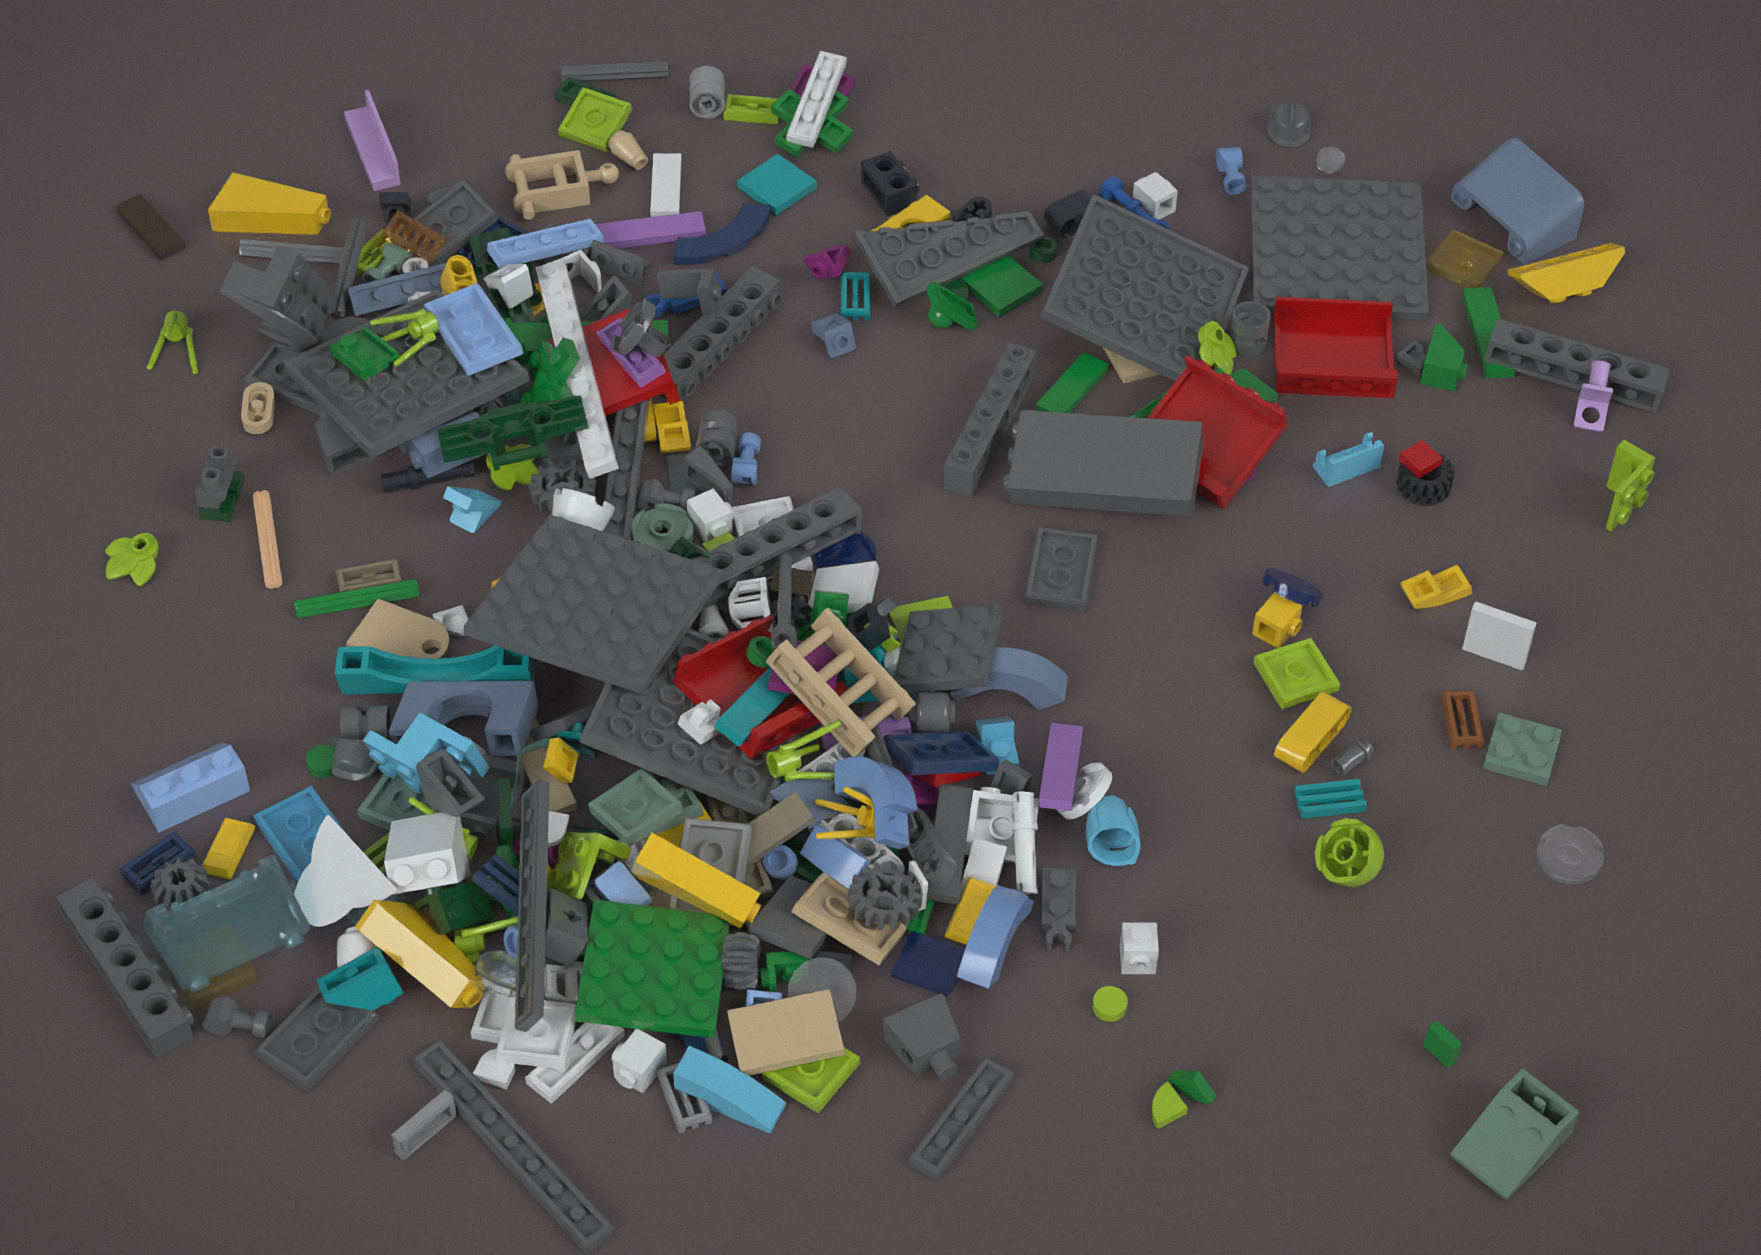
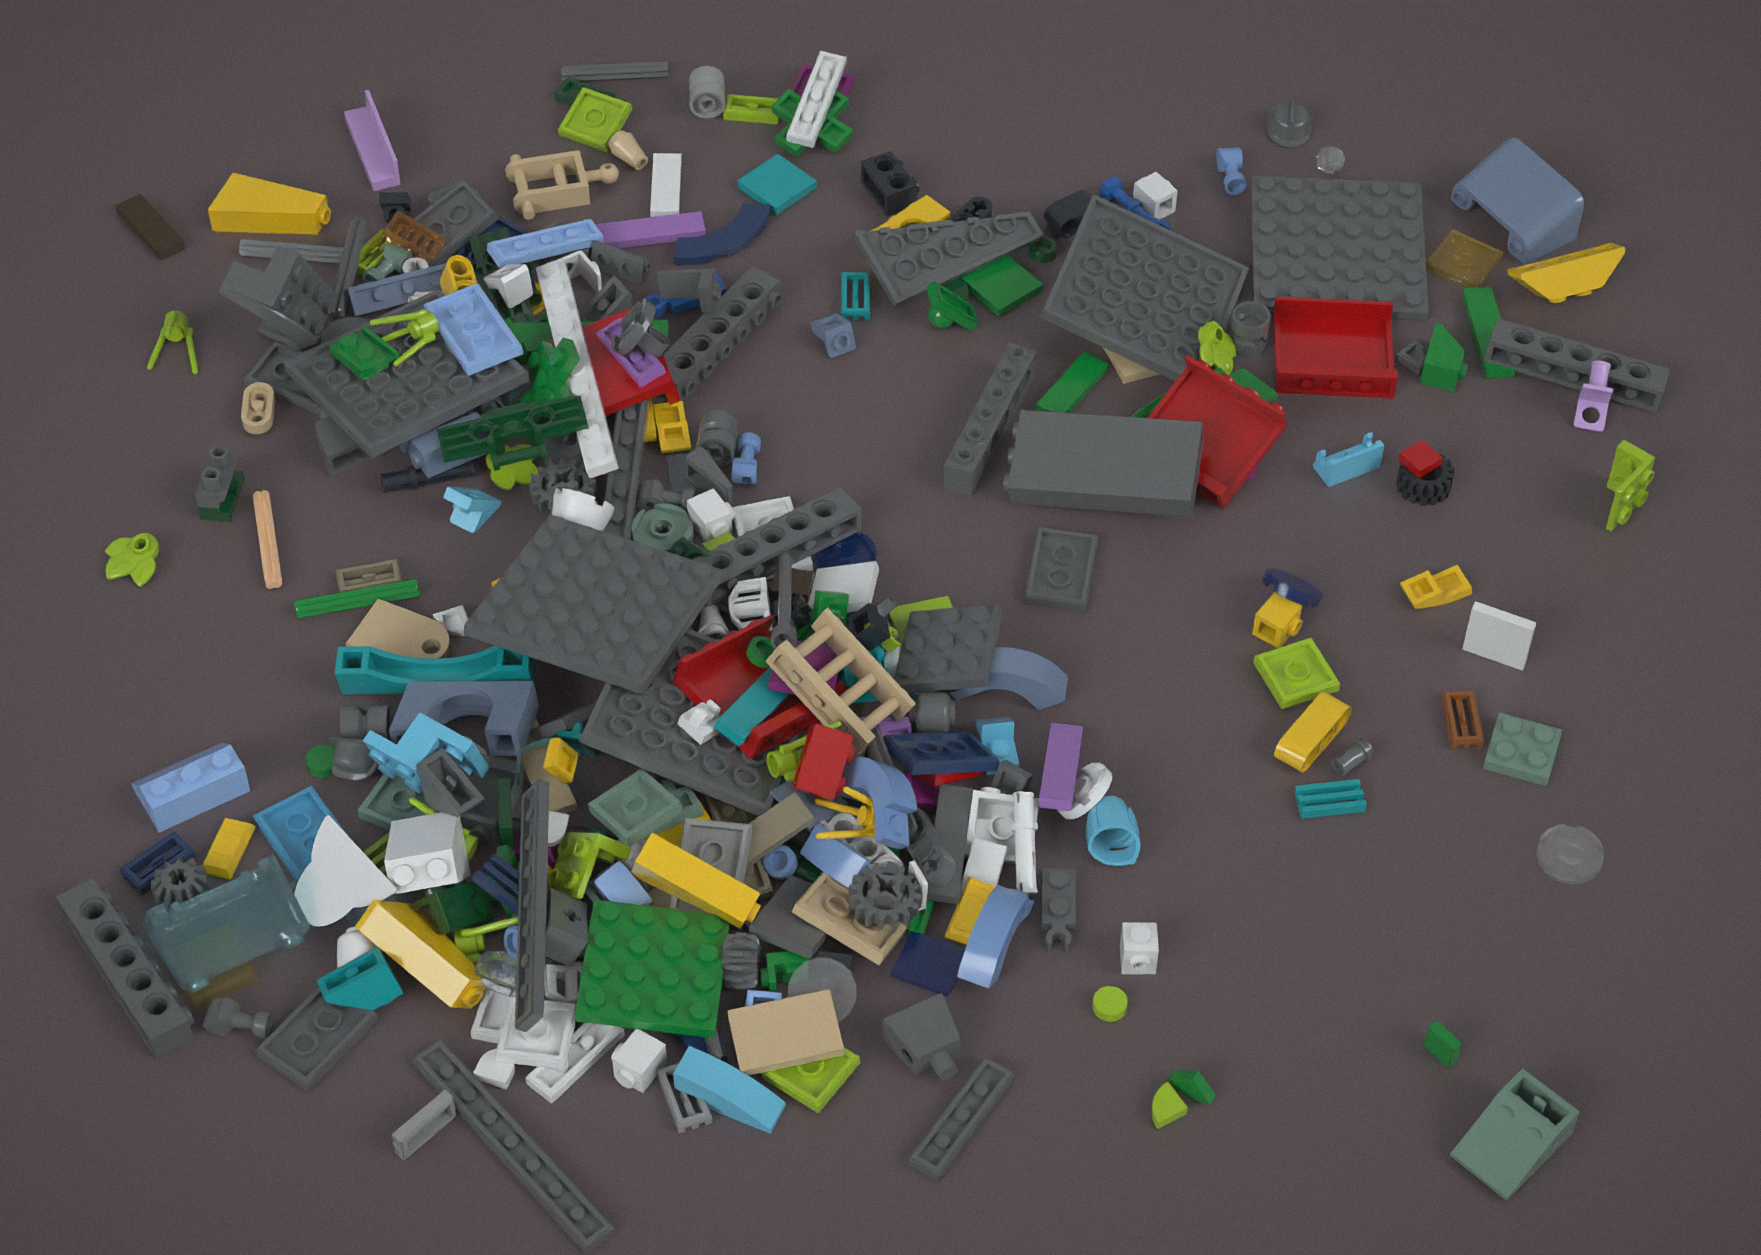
(823, 762): none -> red brick
(829, 262): magenta bracket -> none
(1349, 853): lime cylinder -> none

